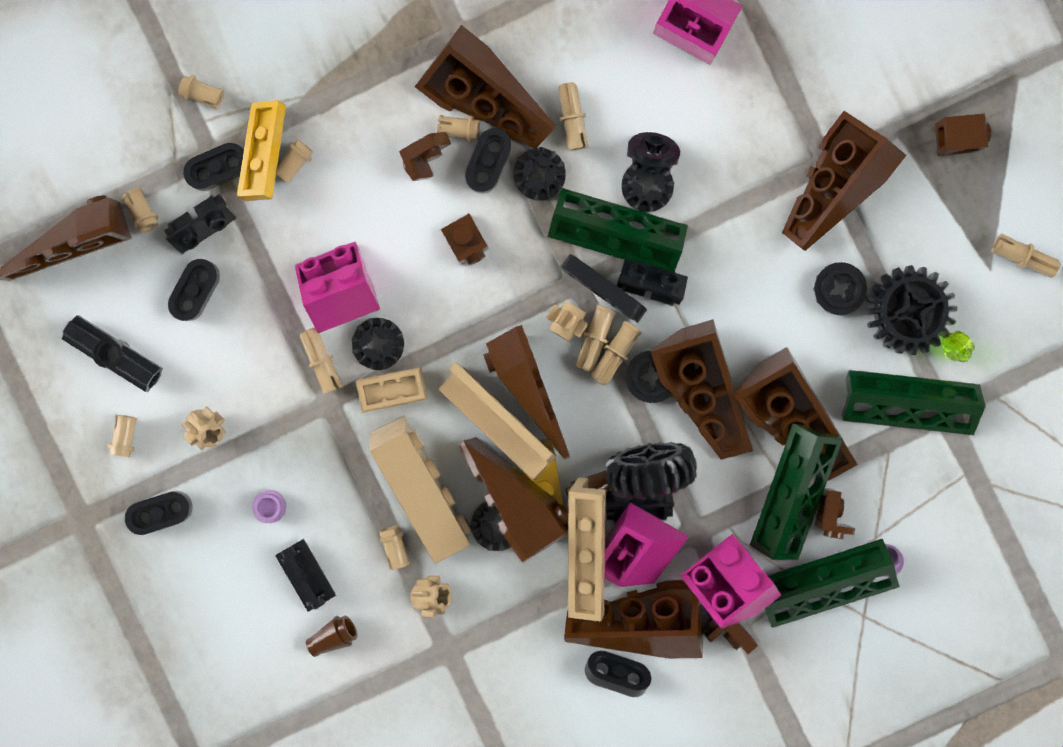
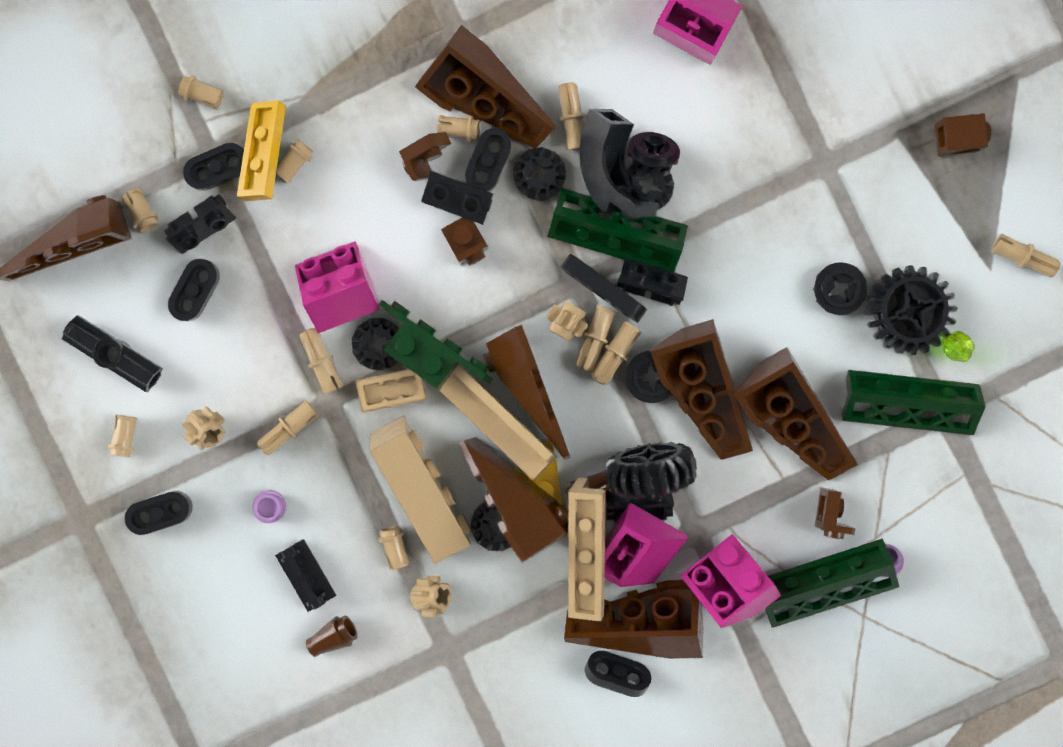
(287, 428): none -> tan axle
(425, 354): none -> dark green bracket
(457, 197): none -> black hinge
(604, 168): none -> black arch
(735, 635): reddish brown bracket -> none
(791, 493): dark green fence -> none
(848, 171): reddish brown wedge -> none

